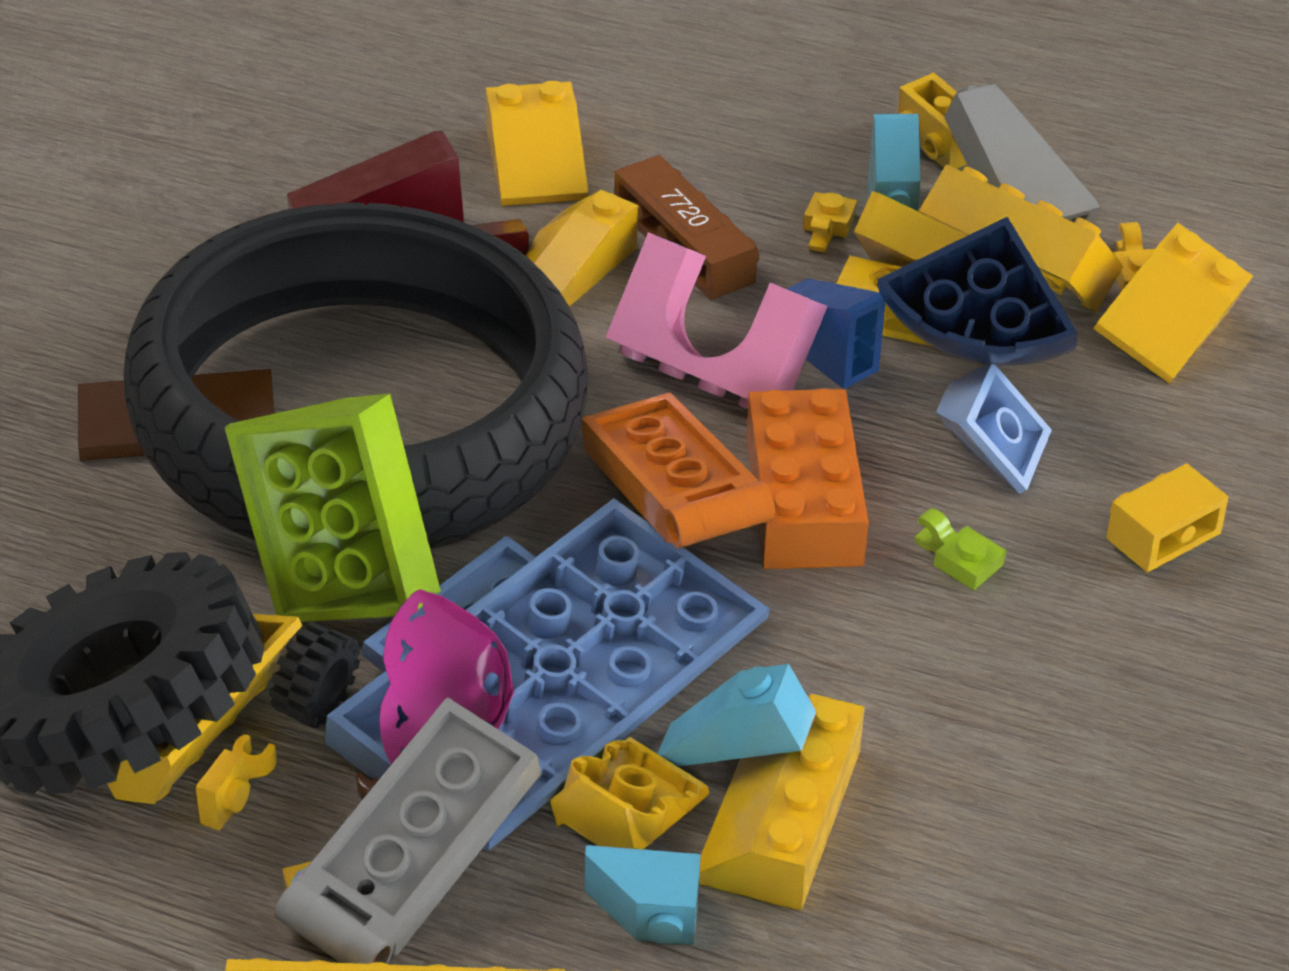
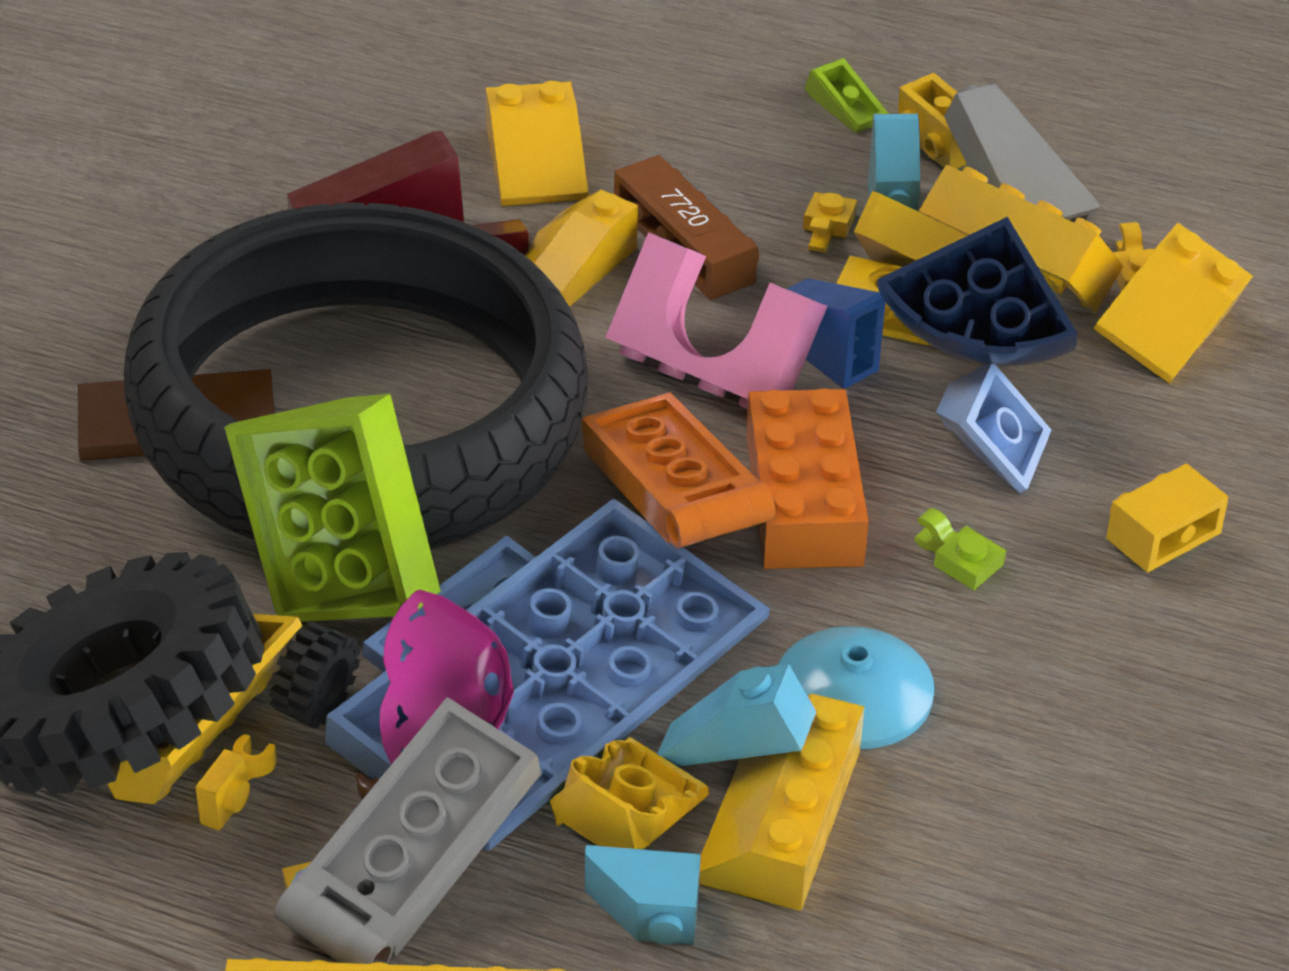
(844, 95): none -> lime slope
(869, 671): none -> medium azure dish

